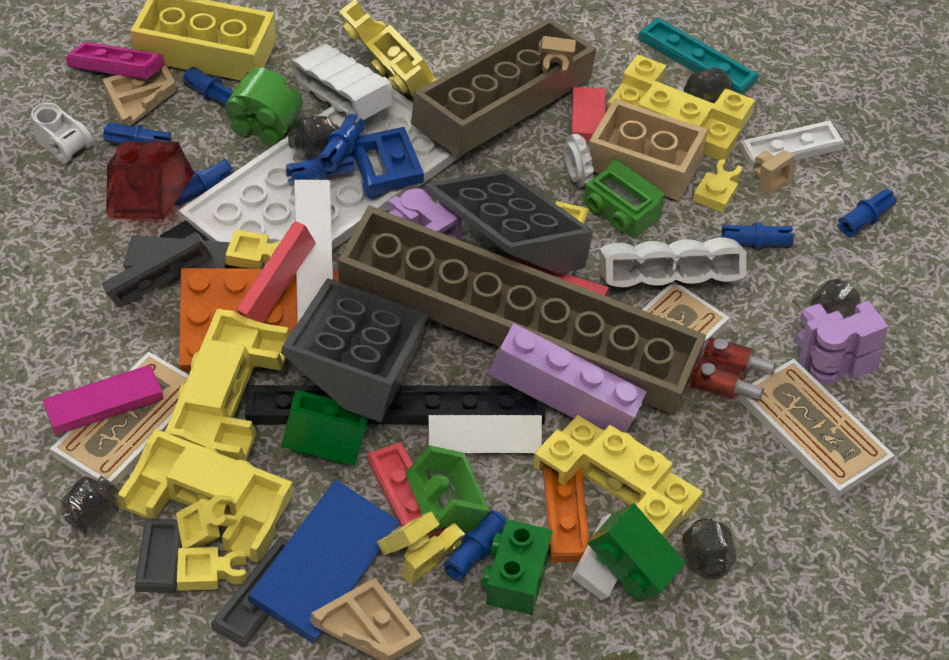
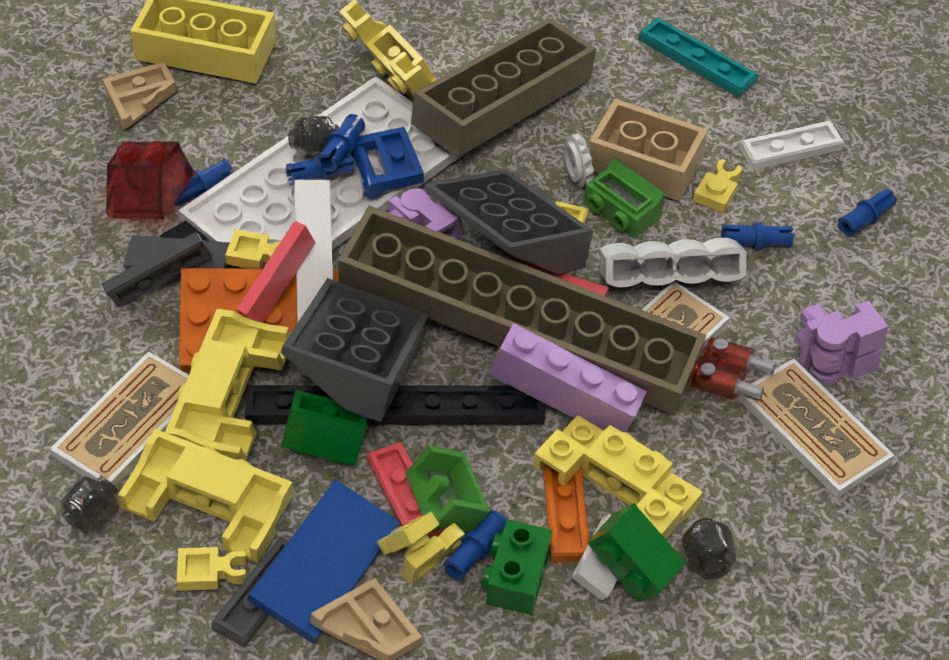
(59, 131): white piece -> none
(102, 399): dark pink tile -> none
(115, 60): dark pink tile -> none
(120, 133): blue axle -> none
(158, 556): dark grey tile -> none
(200, 521): light yellow plate -> none
(206, 85): blue axle -> none
(263, 106): bright green brick -> none
(342, 82): white brick -> none
(486, 433): white tile -> none
(558, 51): tan tile -> none
(587, 110): coral tile -> none
(708, 84): clear smoke head -> none
(724, 119): light yellow bracket -> none
(774, 171): tan tile -> none
(837, 296): clear smoke head -> none

